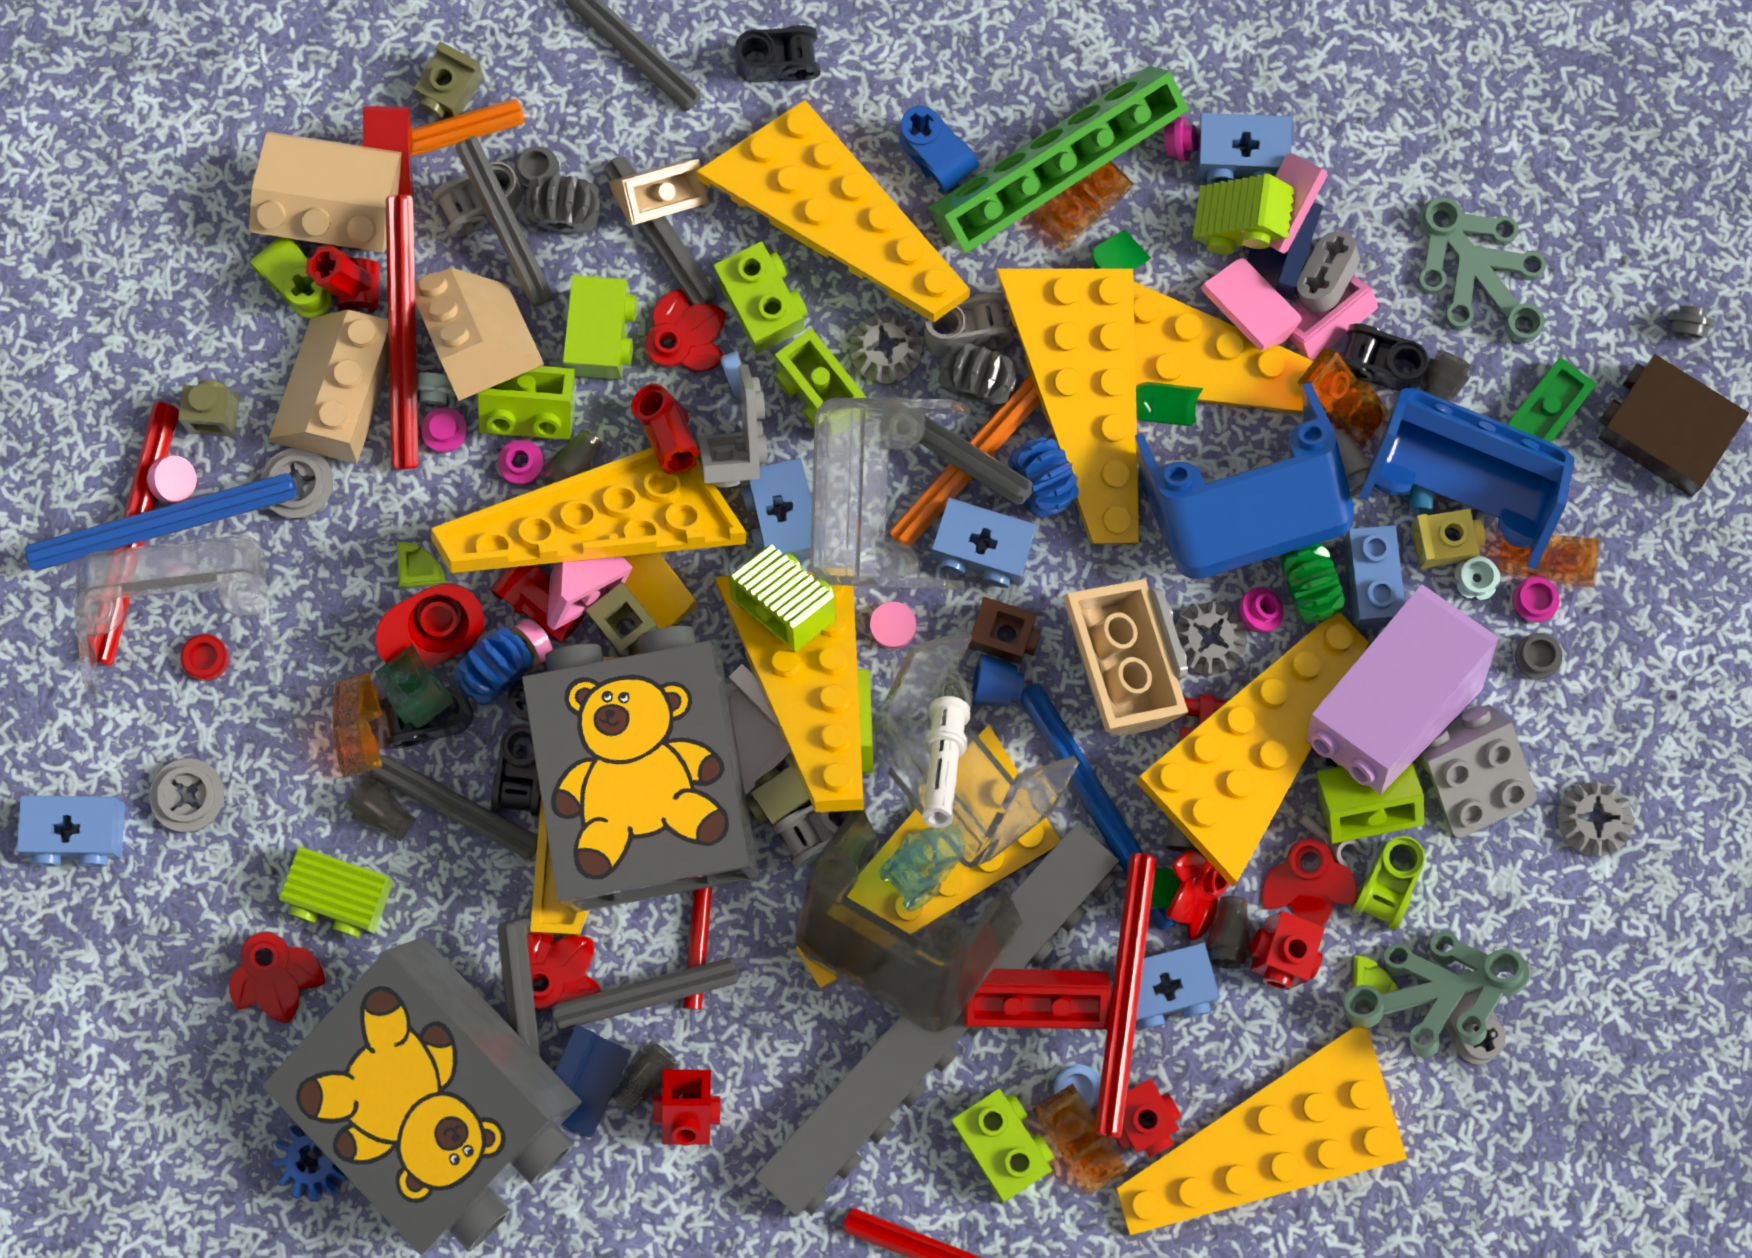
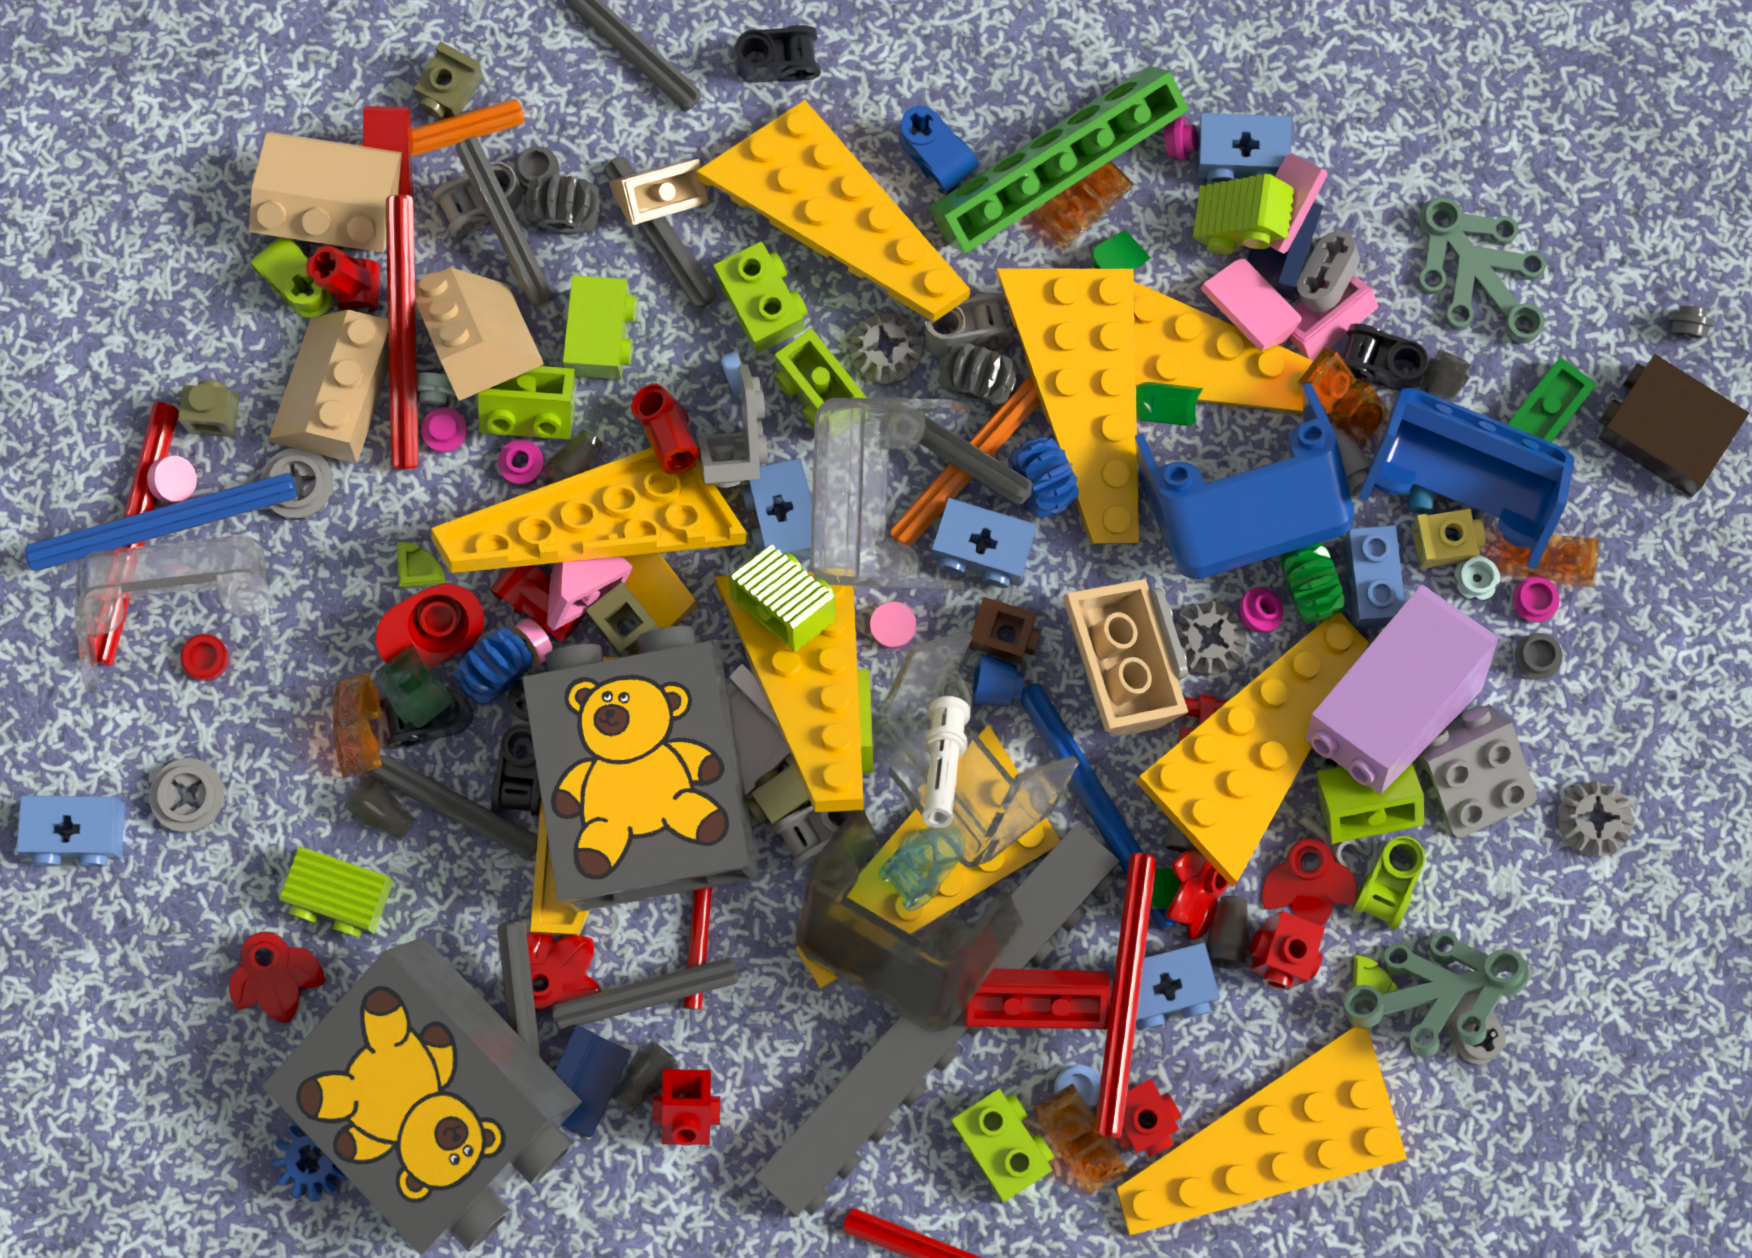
(691, 330): red plate -> none

